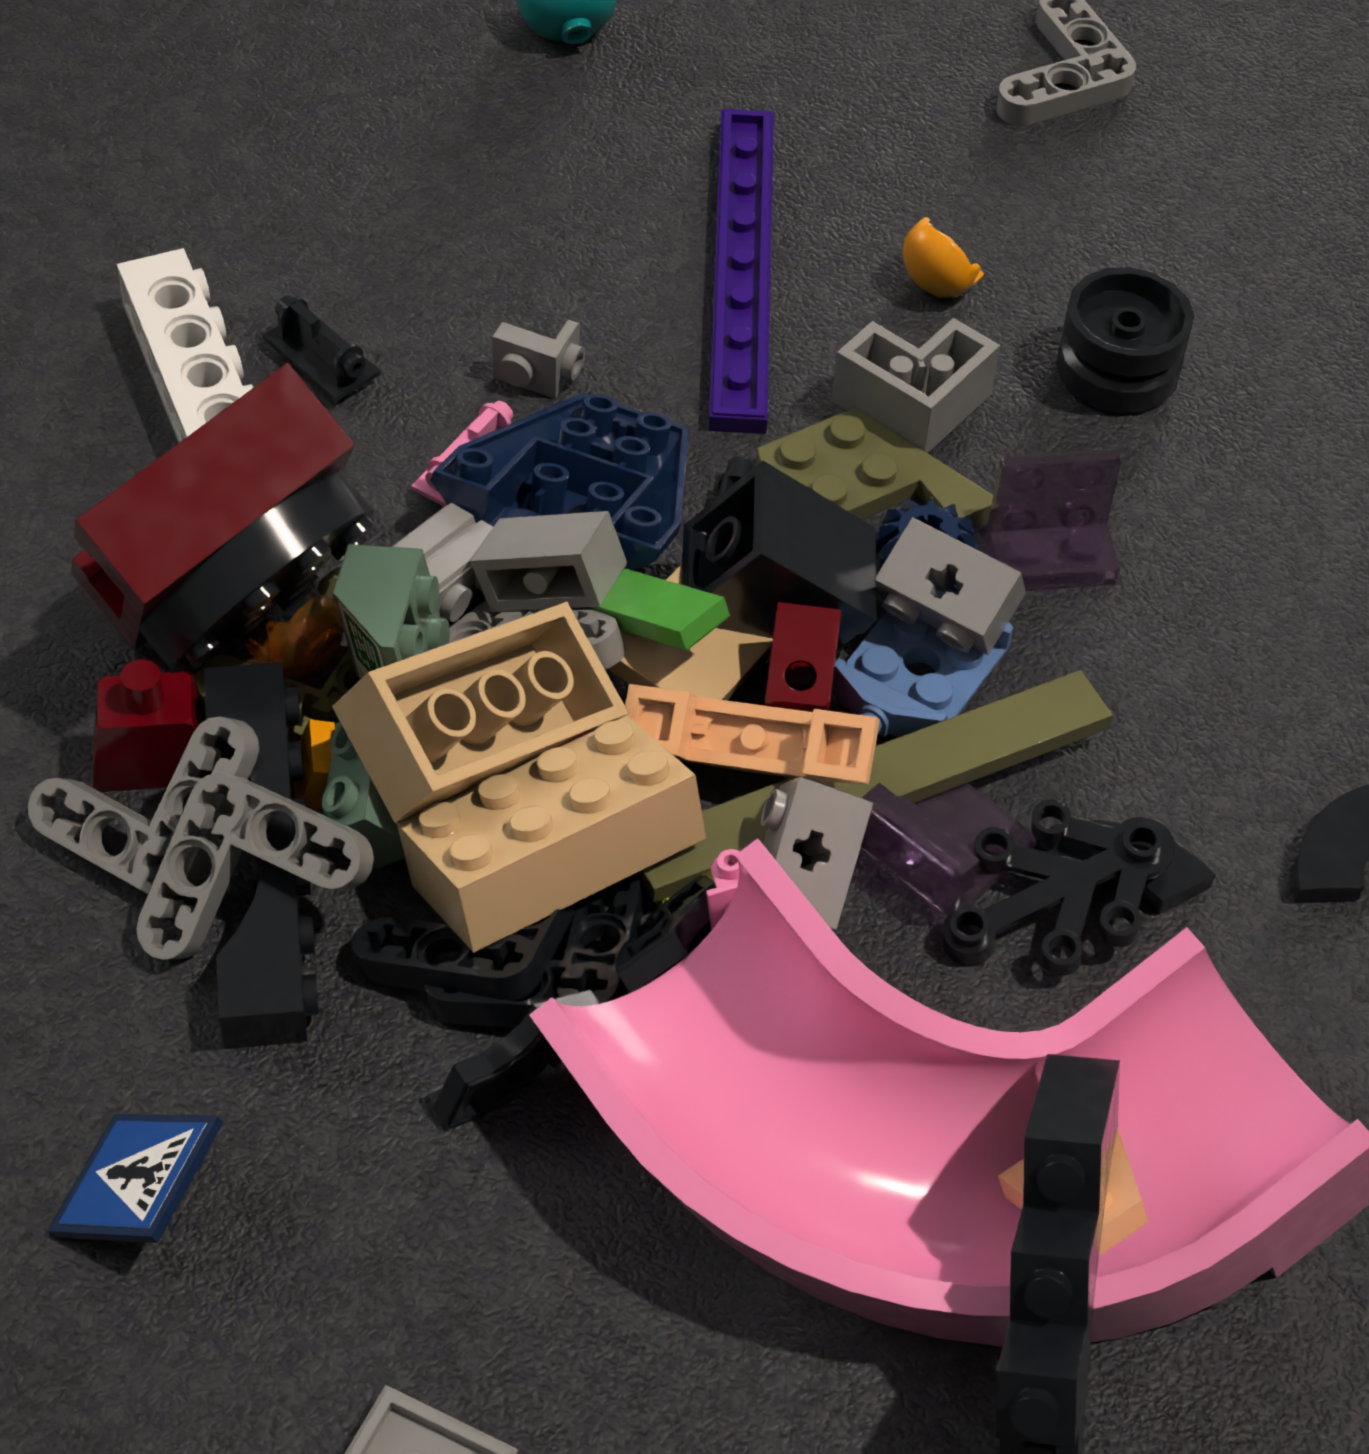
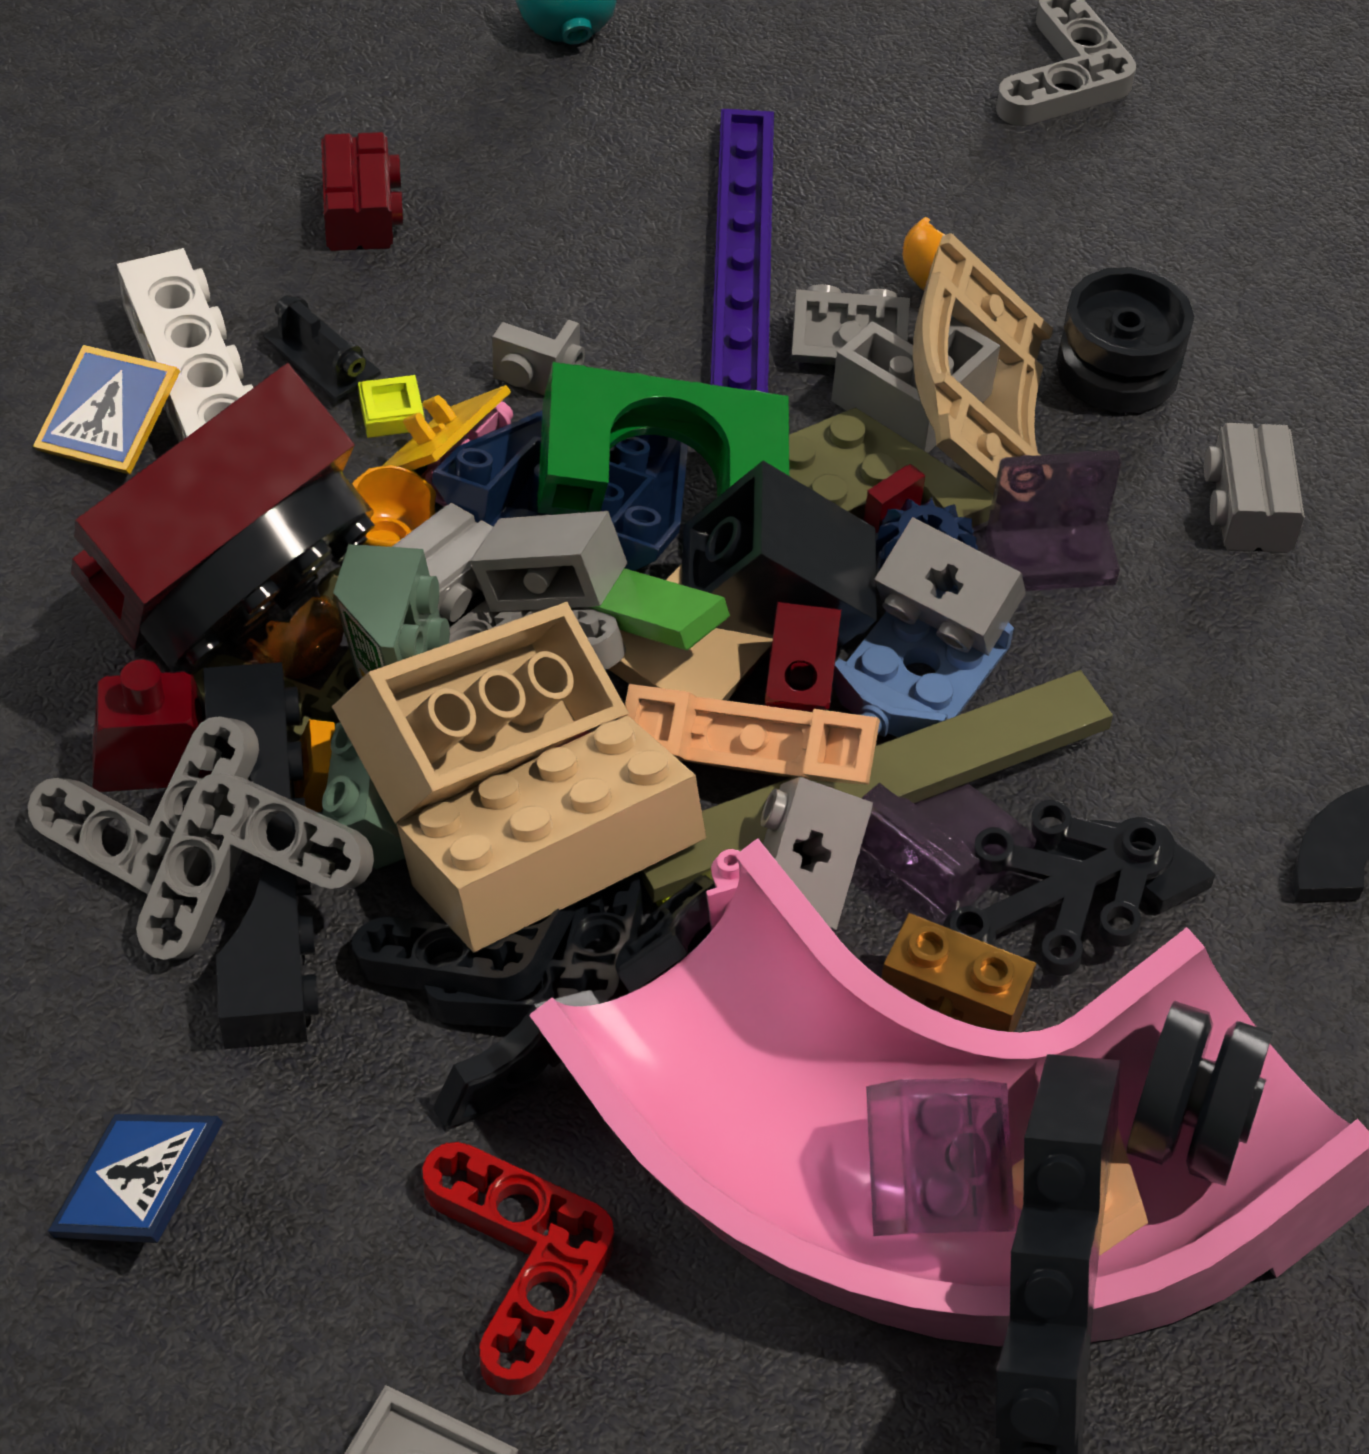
(106, 409): none -> piece
(358, 192): none -> dark red brick
(387, 404): none -> neon yellow tile
(399, 502): none -> light orange hair
(448, 426): none -> yellow piece
(549, 1258): none -> red beam
(597, 408): none -> green arch
(830, 319): none -> light grey bracket
(892, 494): none -> dark red tile
(940, 1157): none -> clear purple slope
(959, 975): none -> pearl gold brick
(966, 429): none -> tan wedge
(1202, 1093): none -> black wheel
(1255, 487): none -> light grey brick

